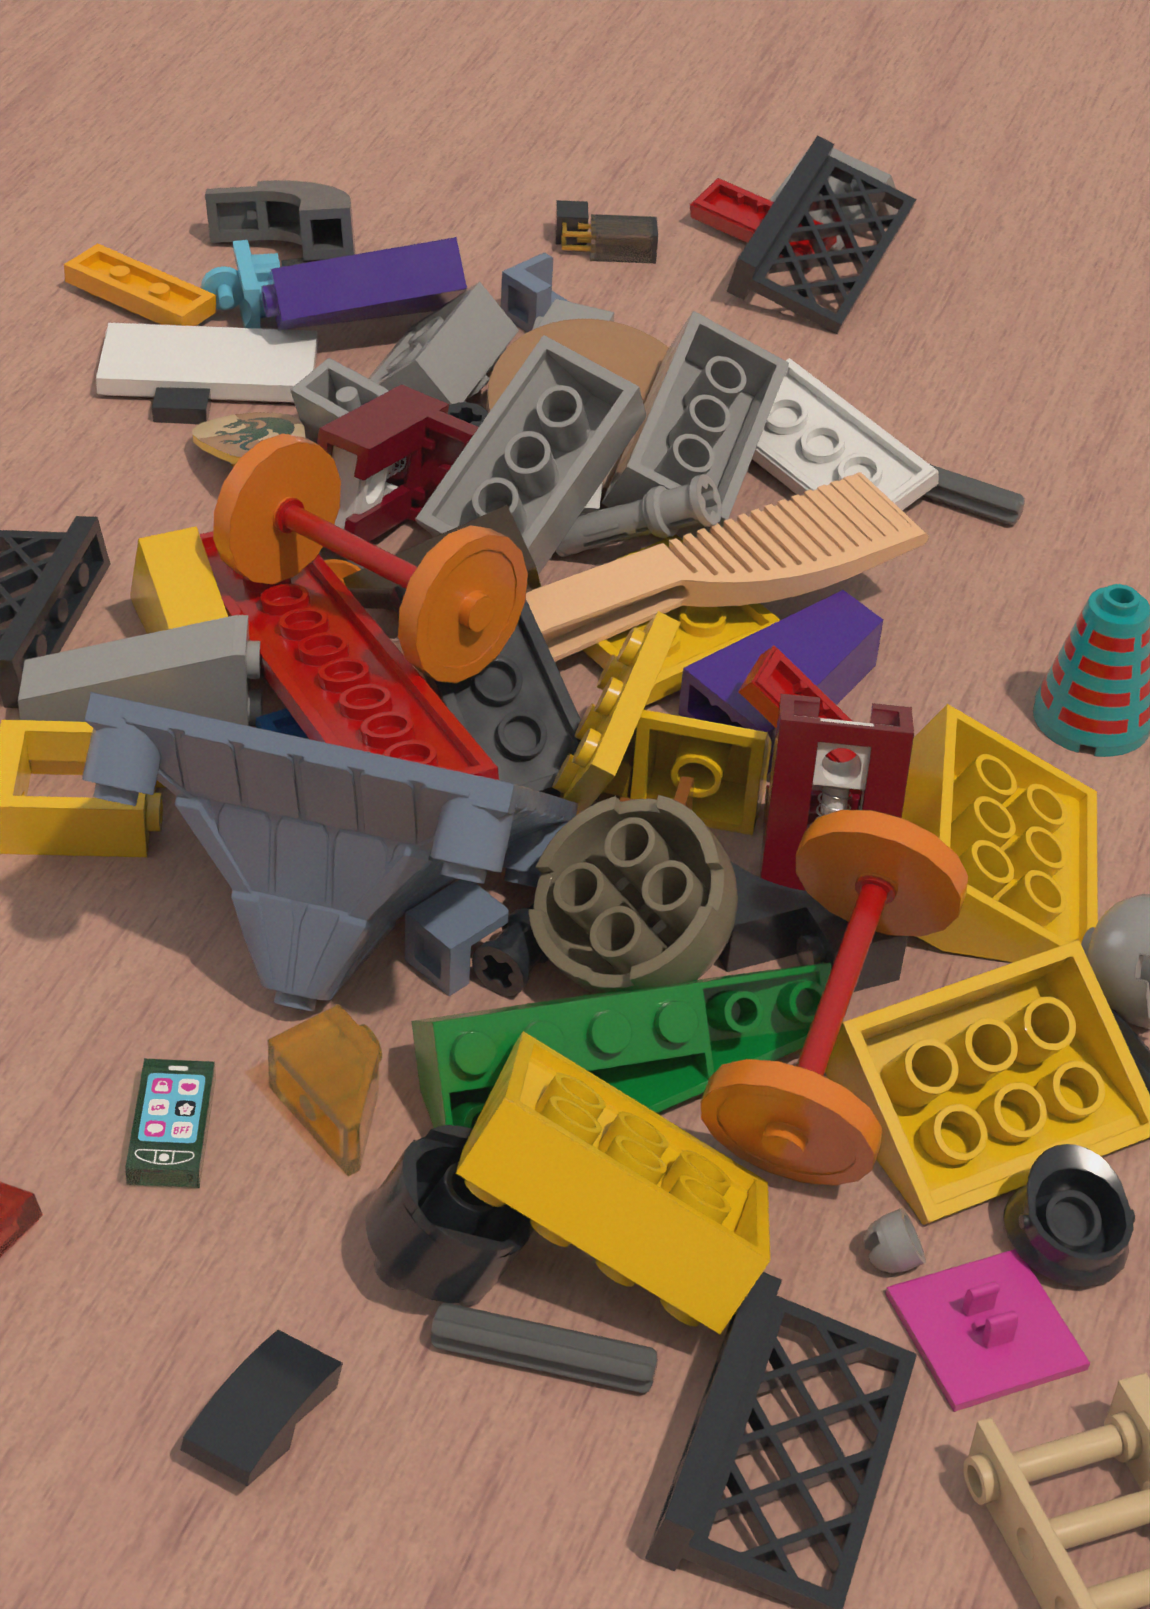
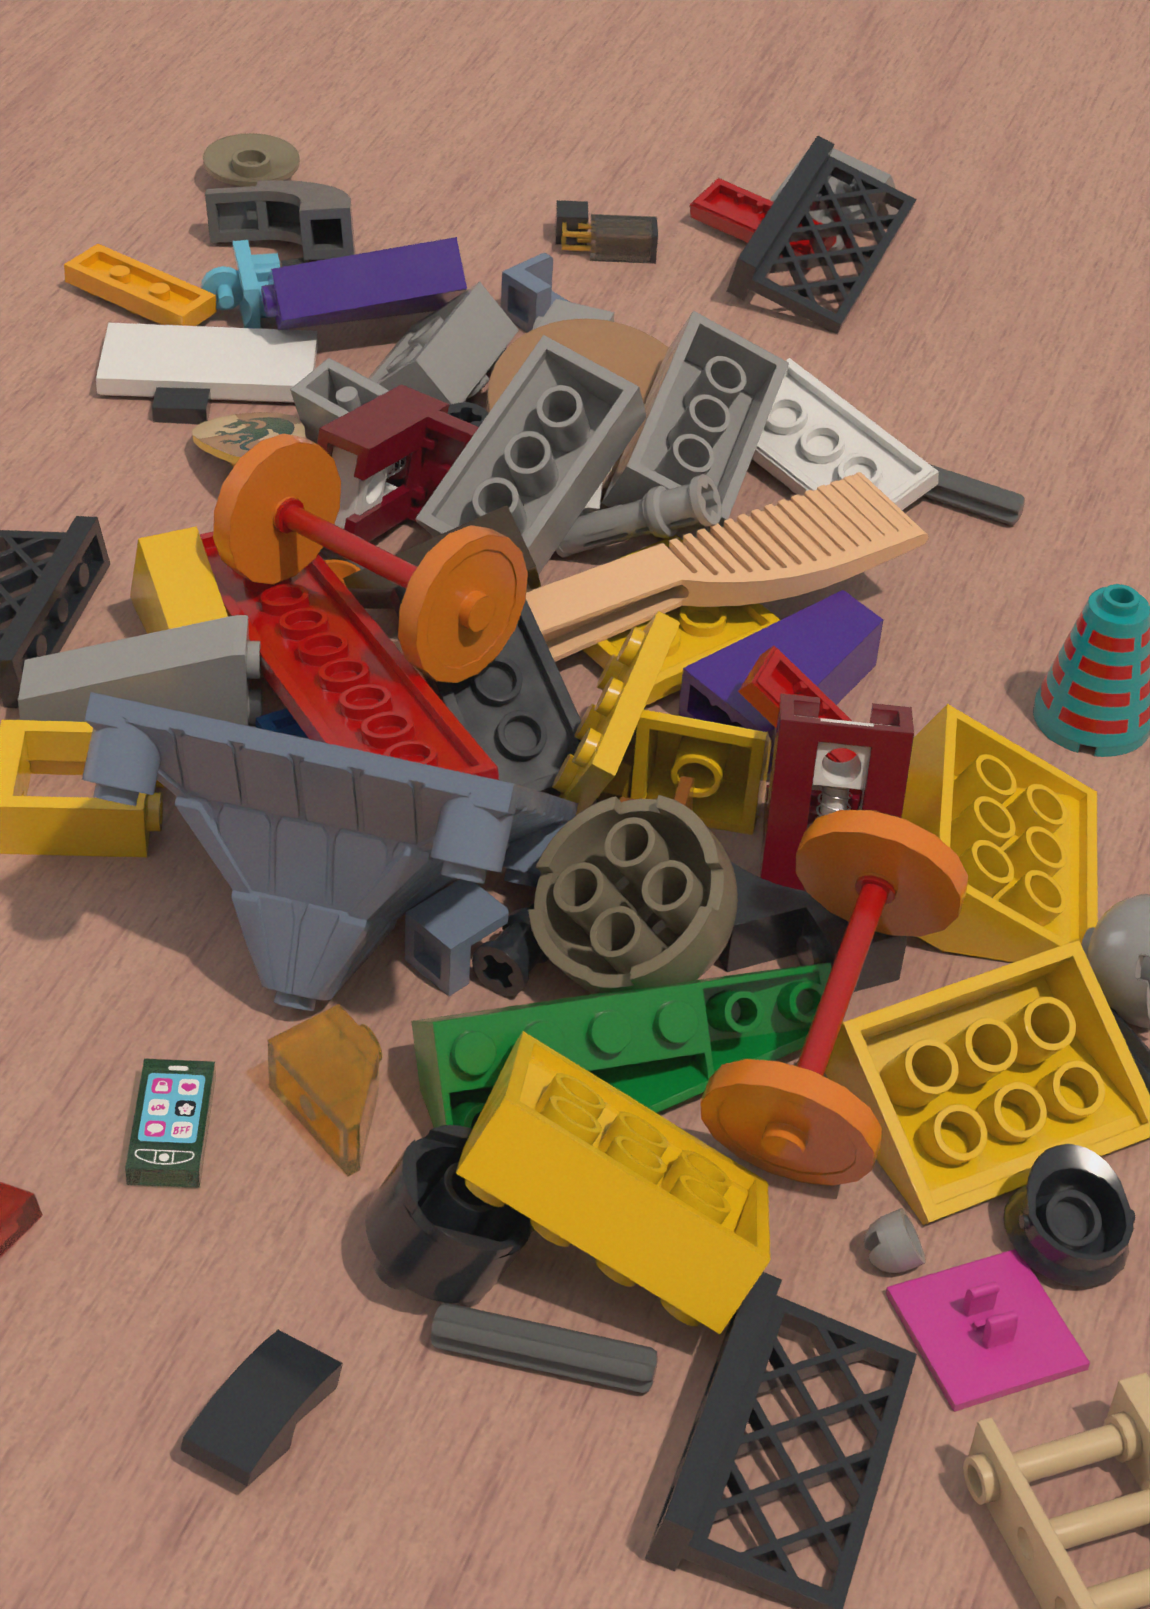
(250, 158): none -> dark tan dish

